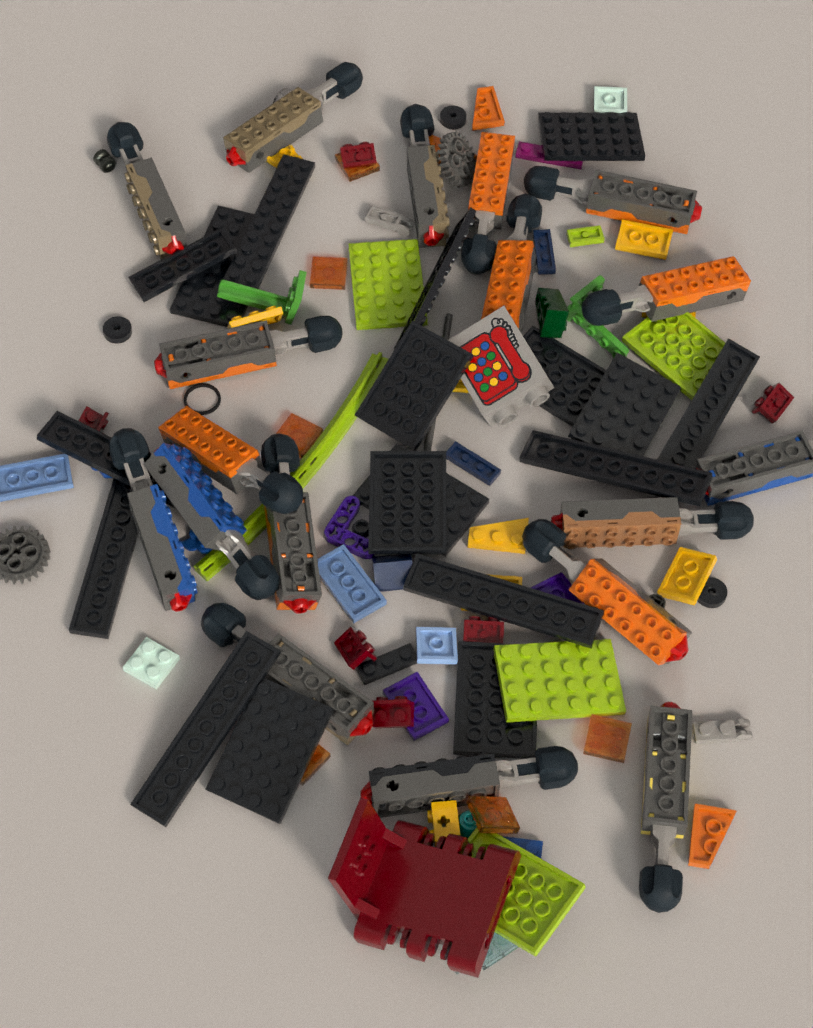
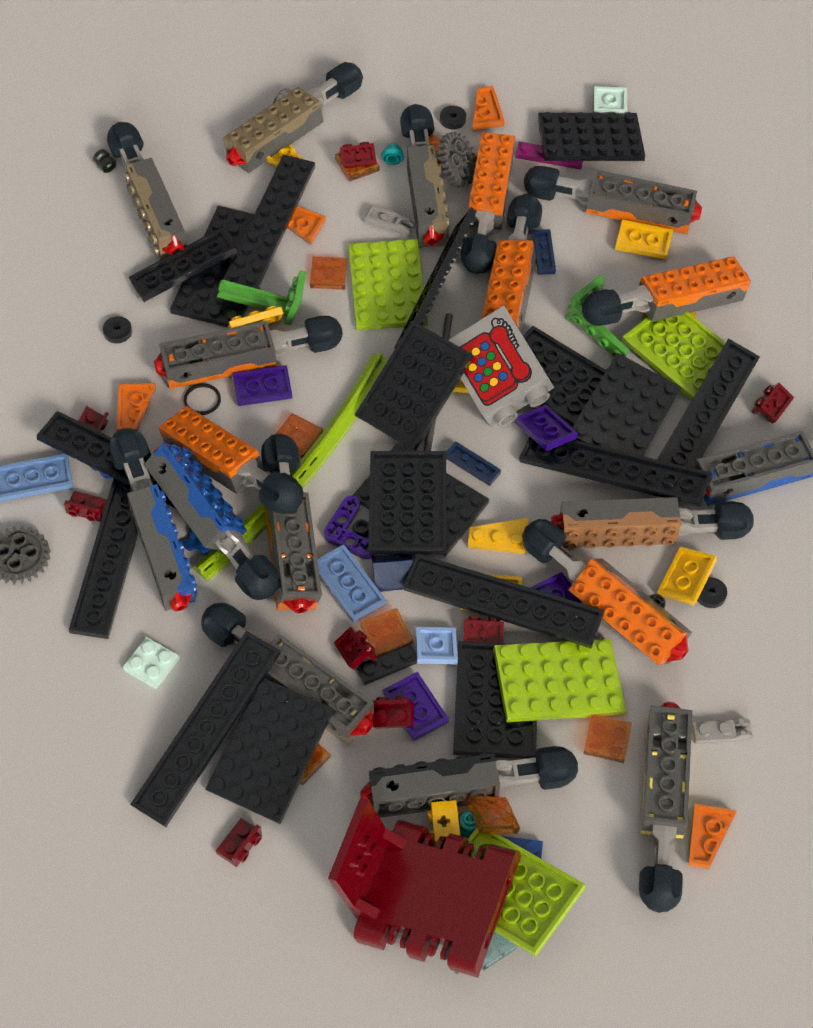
(85, 506): none -> dark red bracket
(133, 403): none -> orange wing
(239, 841): none -> dark red bracket
(262, 385): none -> dark purple plate
(306, 224): none -> orange wing
(386, 632): none -> clear orange plate
(392, 154): none -> teal cone
(546, 427): none -> dark purple plate
(551, 312): dark green wedge -> none
(585, 236): lime plate -> none

